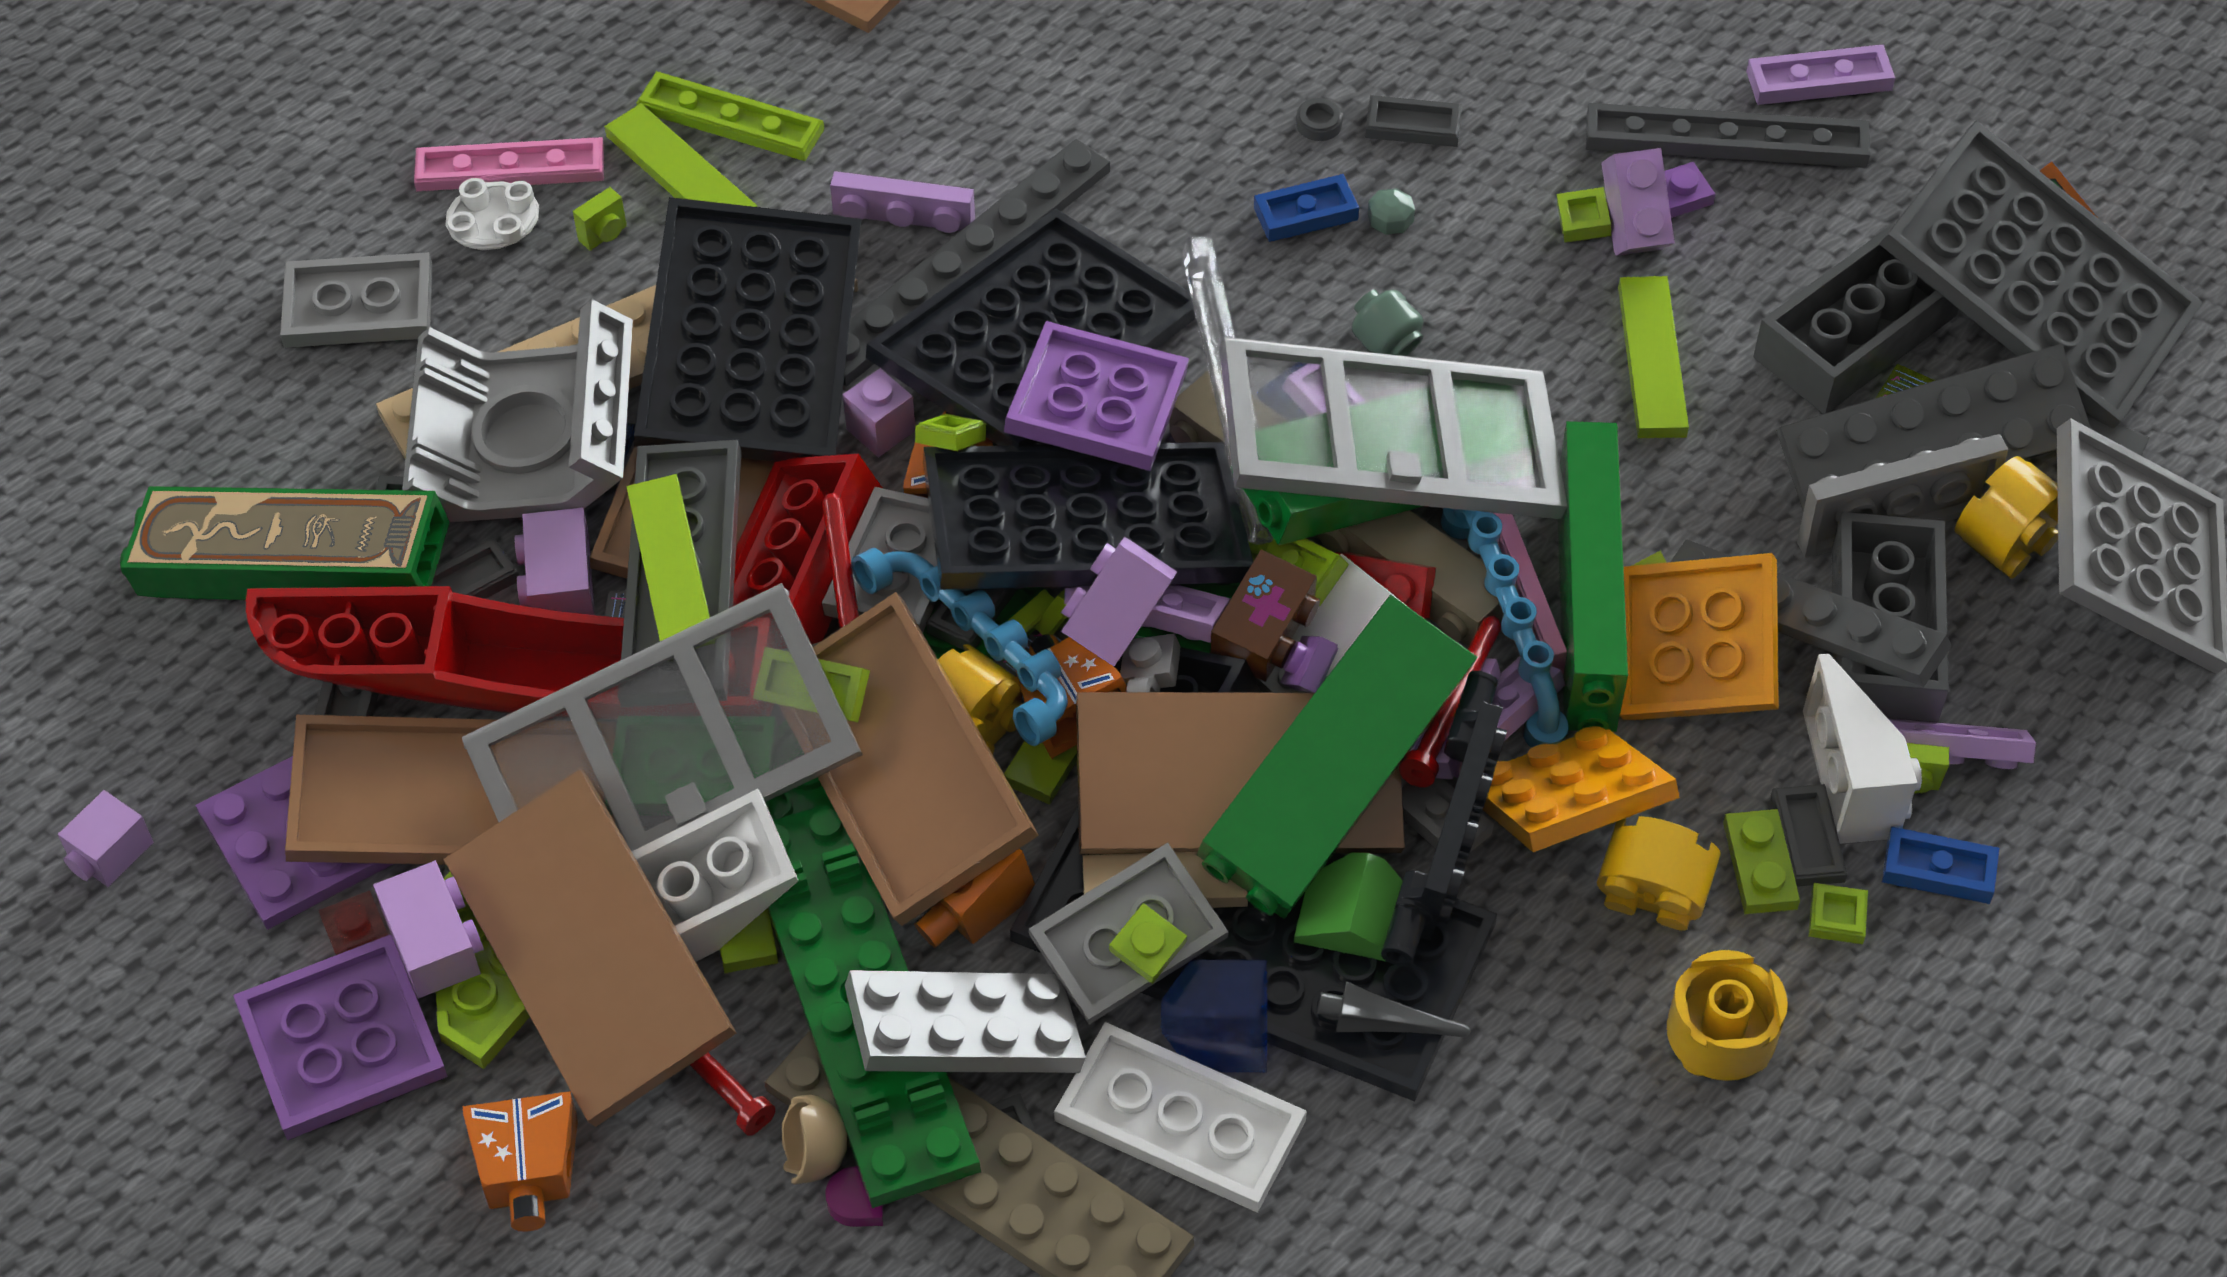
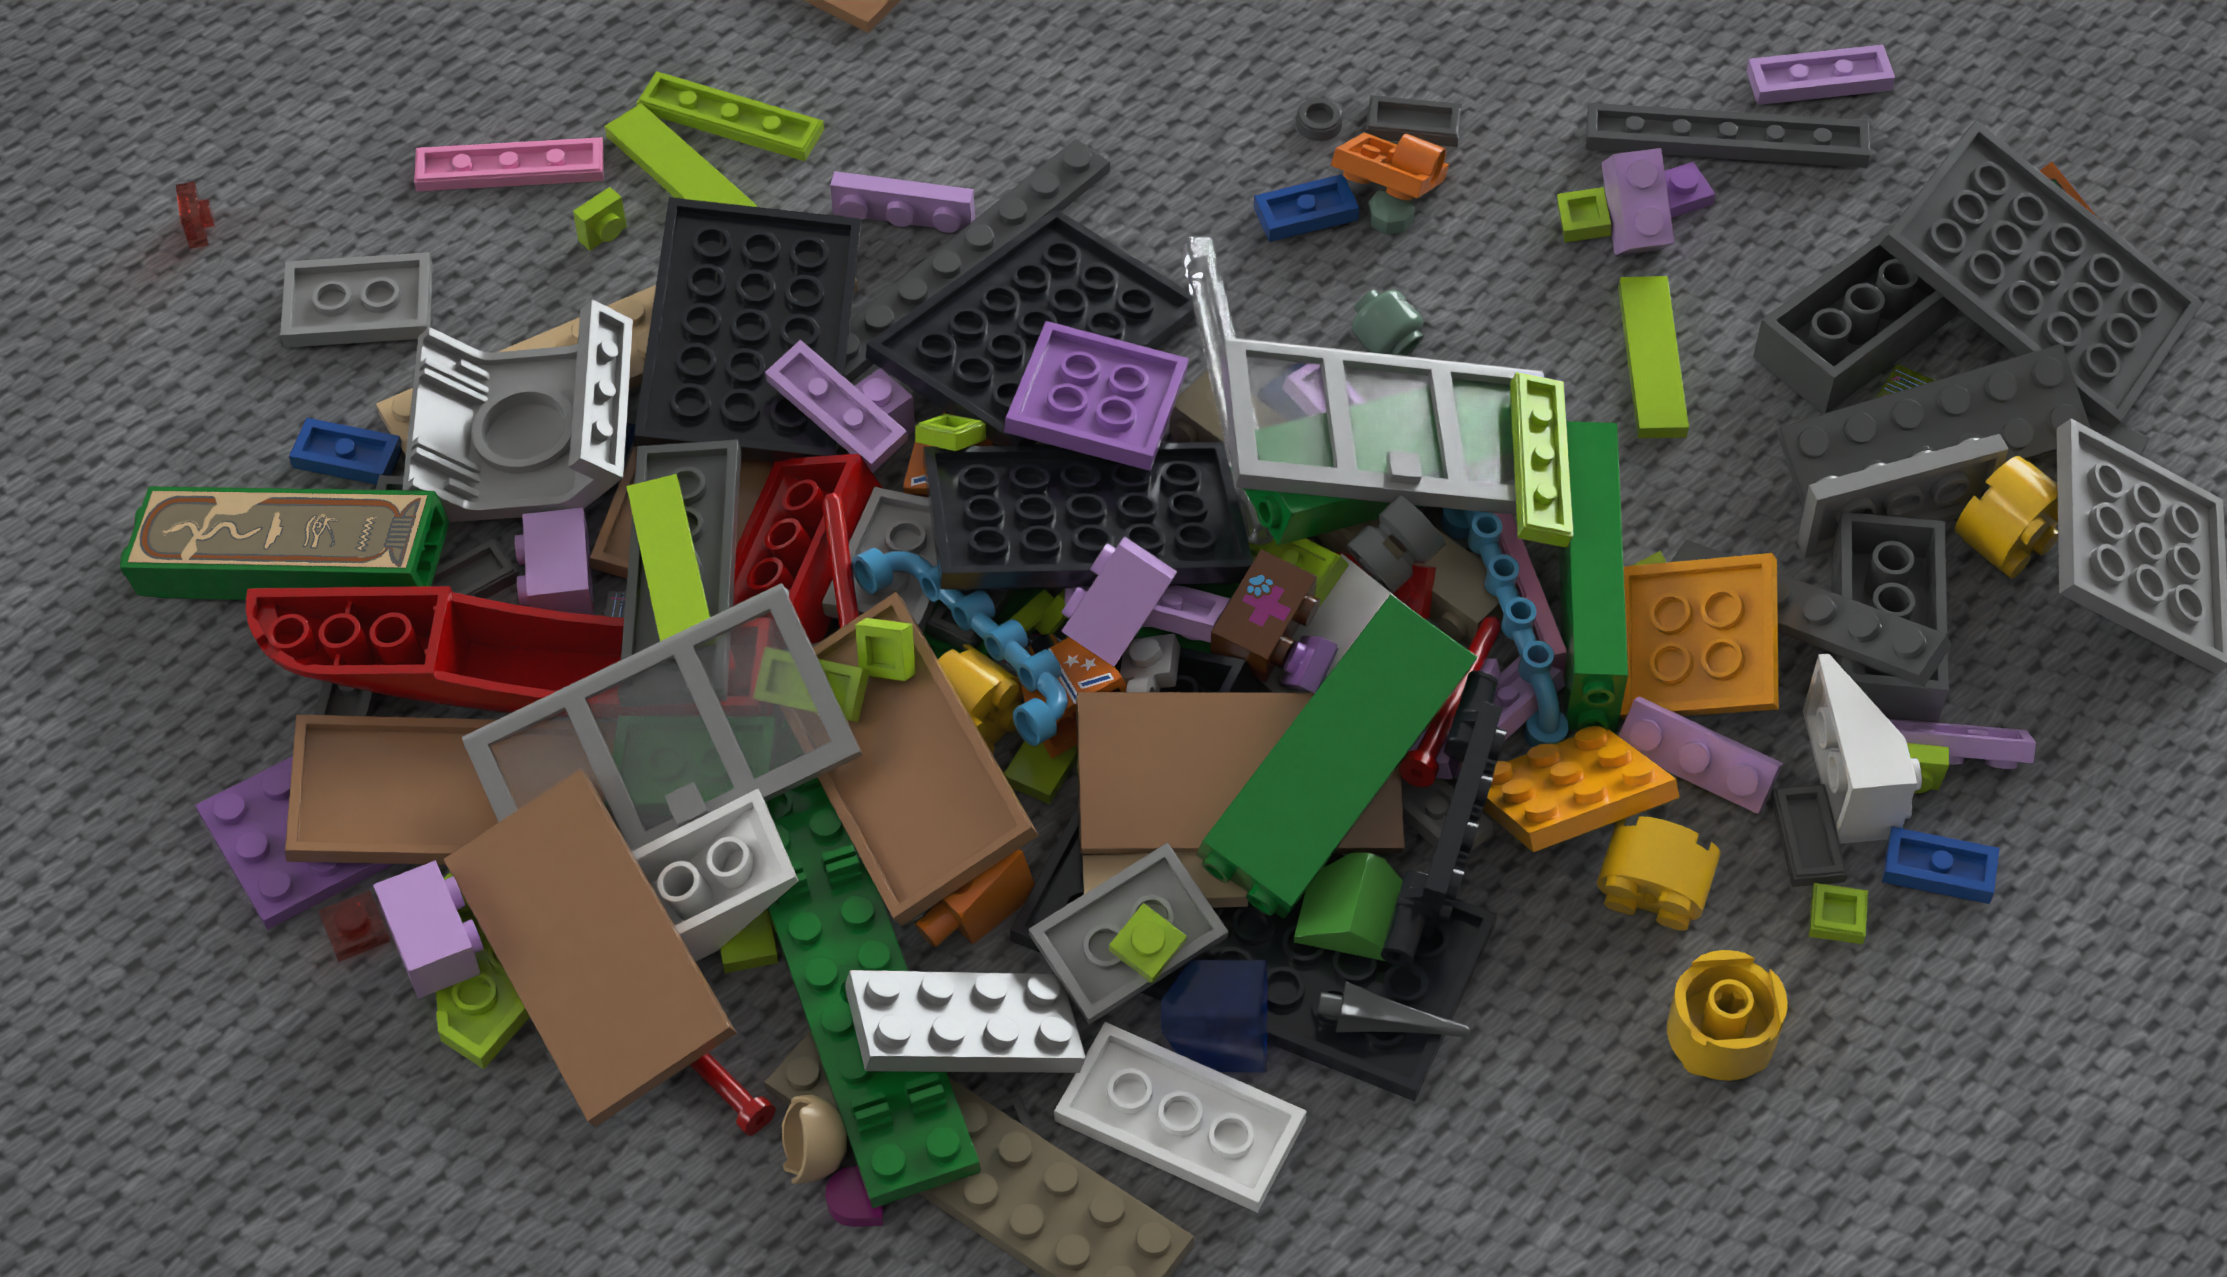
(104, 839): lavender brick -> none
(195, 214): none -> clear red plate
(339, 1036): medium lavender plate -> none
(345, 451): none -> blue plate
(492, 213): white dish -> none
(524, 1153): orange torso -> none
(836, 405): none -> lavender plate
(886, 648): none -> lime plate
(1403, 168): none -> orange plate
(1408, 531): none -> dark grey wheel
(1541, 460): none -> lime tile
(1700, 755): none -> lavender plate
(1761, 861): lime plate -> none

